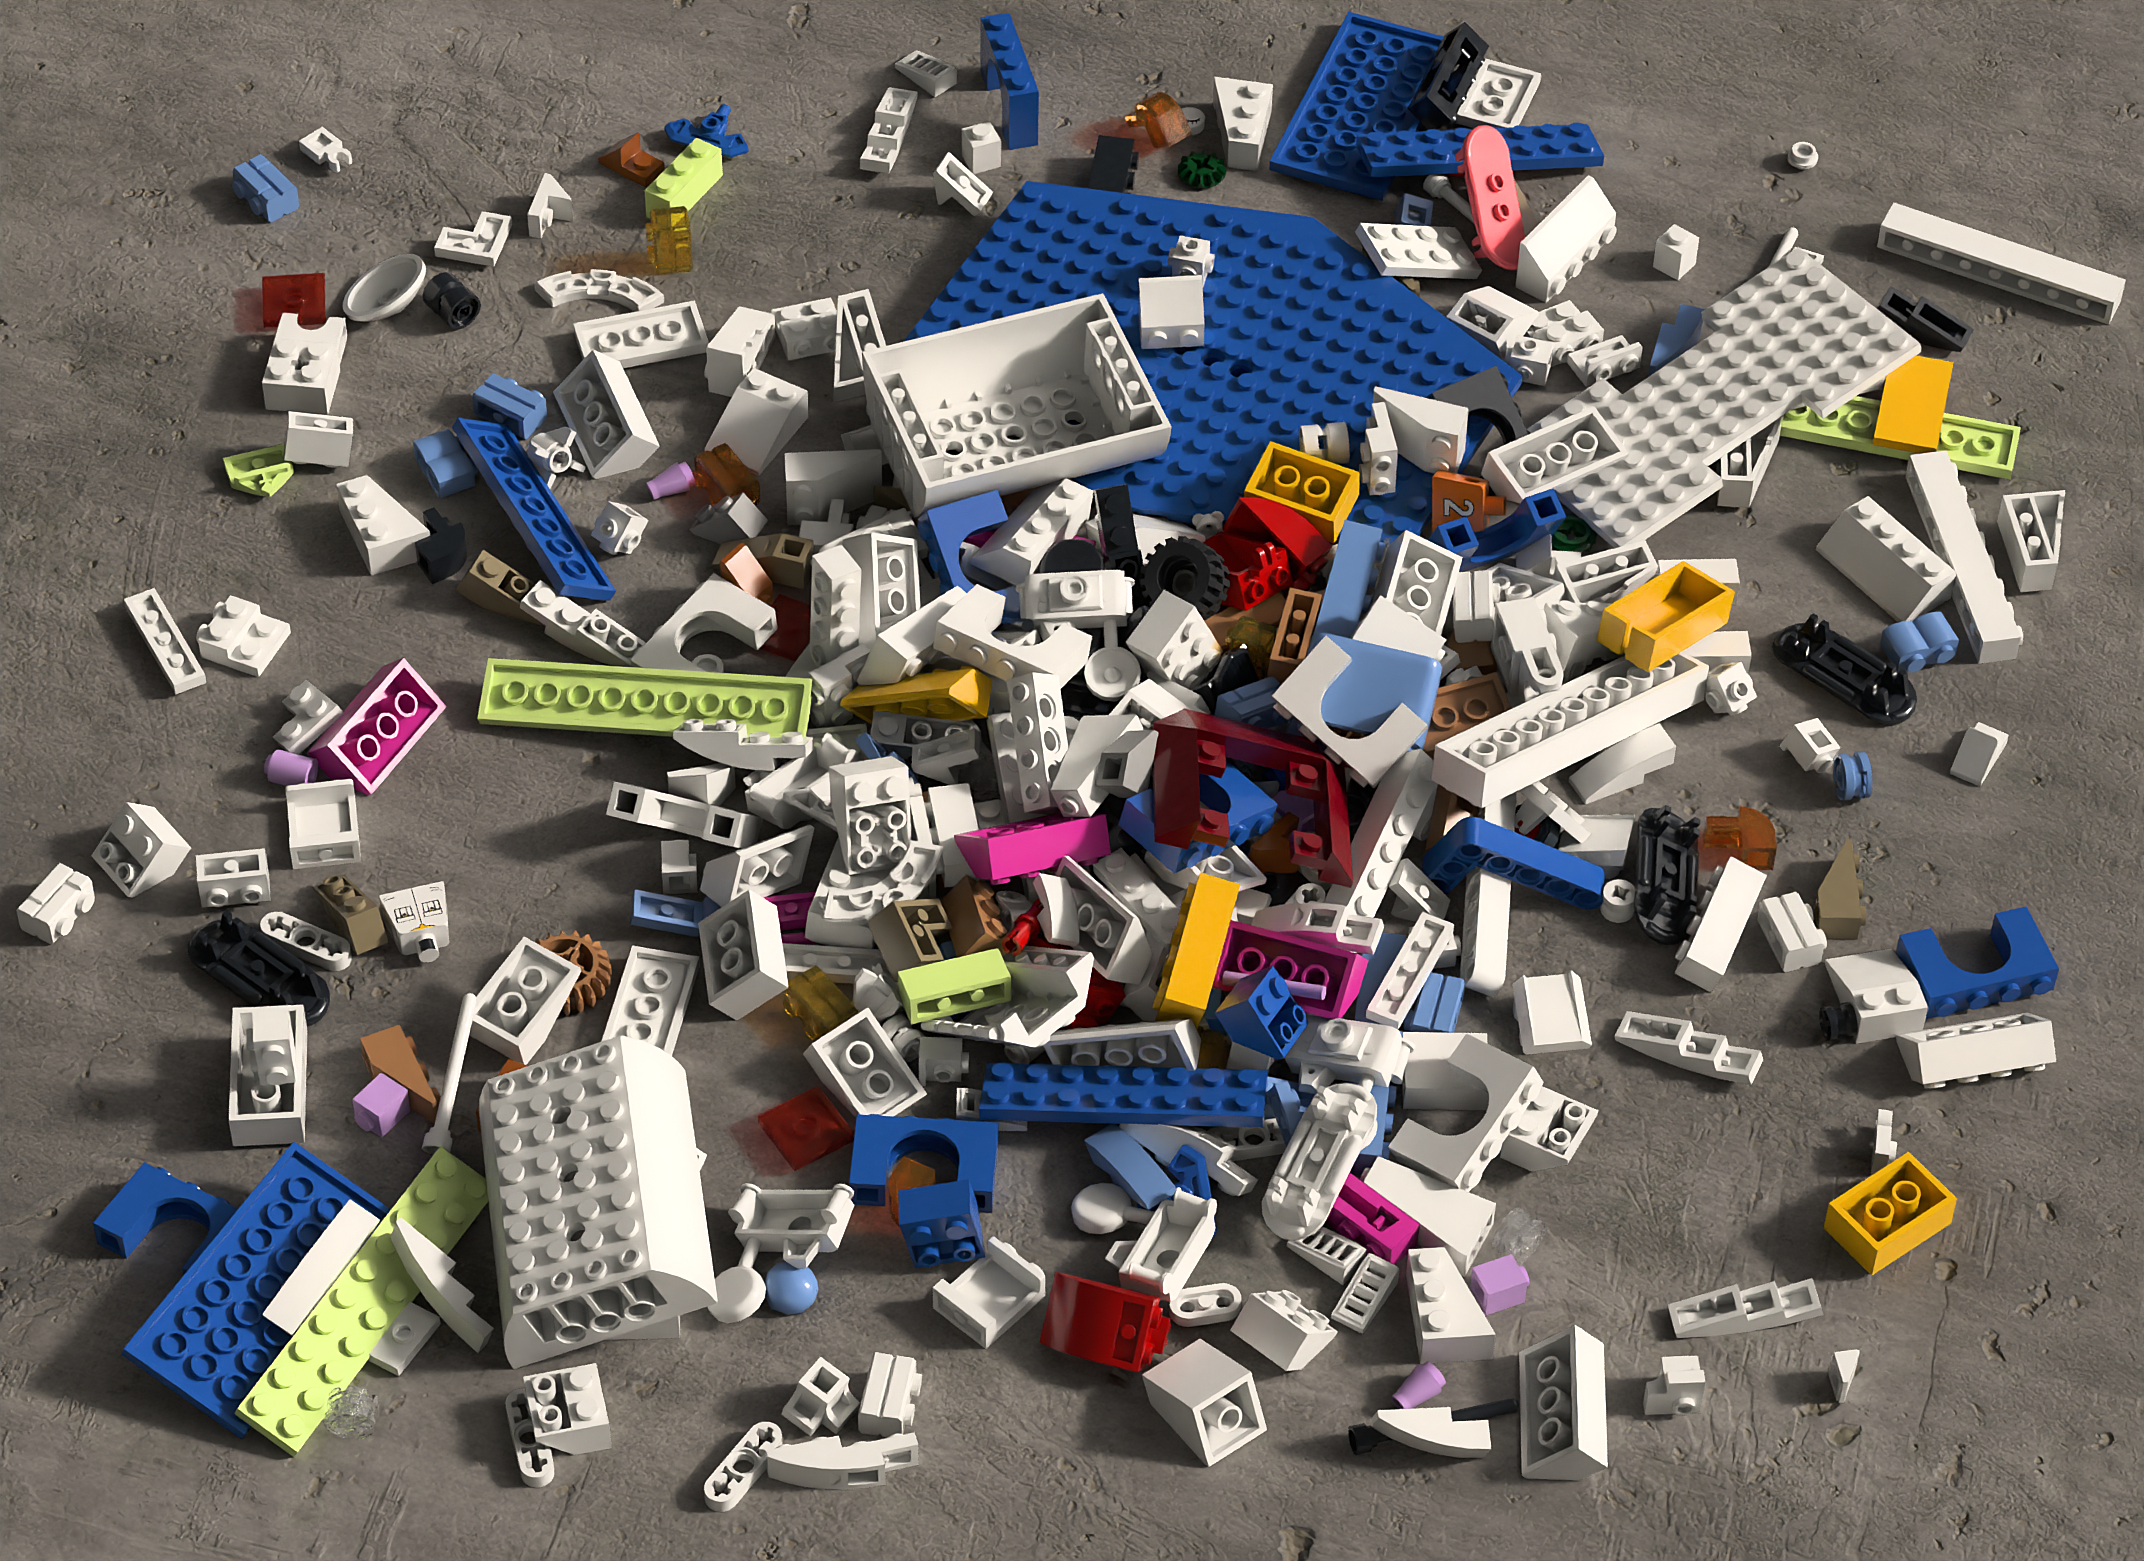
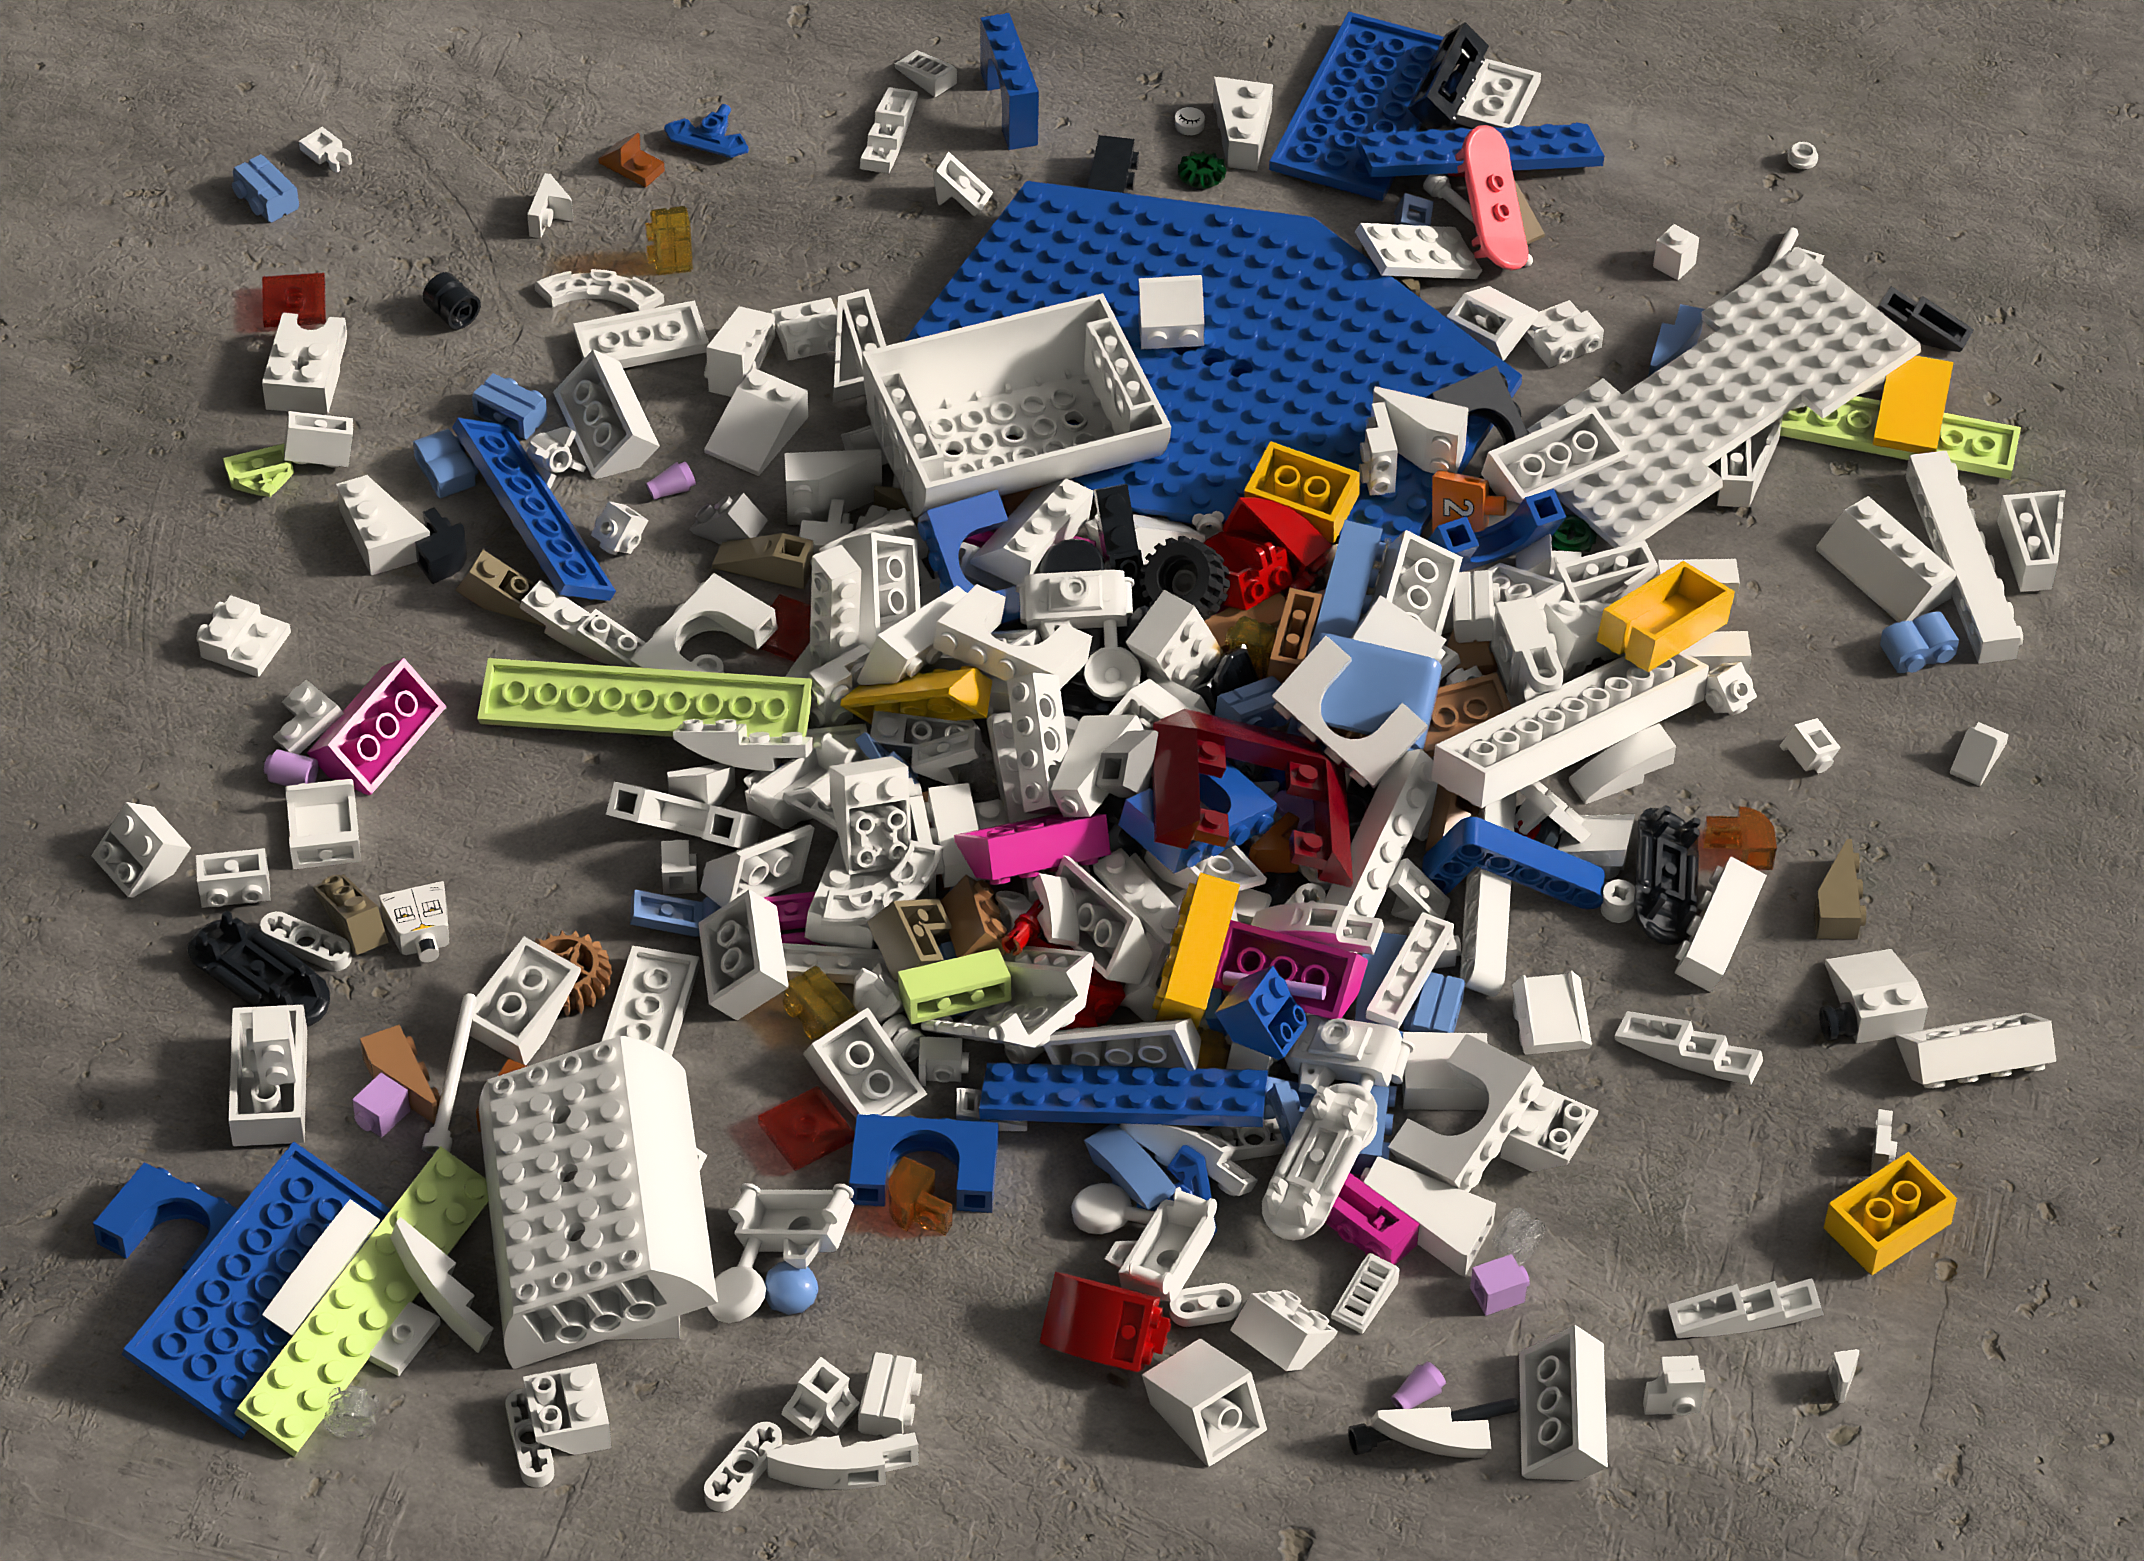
(56, 904): white brick -> none
(165, 641): white plate -> none
(385, 288): white dish -> none
(476, 247): white plate -> none
(685, 178): yellowish green brick -> none
(724, 475): clear orange brick -> none
(745, 572): slope -> none
(941, 1223): blue slope -> none
(981, 147): white brick -> none
(990, 1293): white panel -> none
(1016, 624): black bar -> none
(1161, 118): clear orange brick -> none
(1191, 258): white brick -> none
(1335, 442): white wheel -> none
(1338, 1270): white slope -> none
(1444, 1311): white wedge -> none
(1531, 359): white brick -> none
(1565, 241): white slope -> none
(1605, 360): white bracket -> none
(1791, 931): white brick -> none
(1846, 671): black piece -> none
(1852, 776): medium blue wheel -> none
(1949, 989): blue arch -> none
(2001, 263): white brick -> none

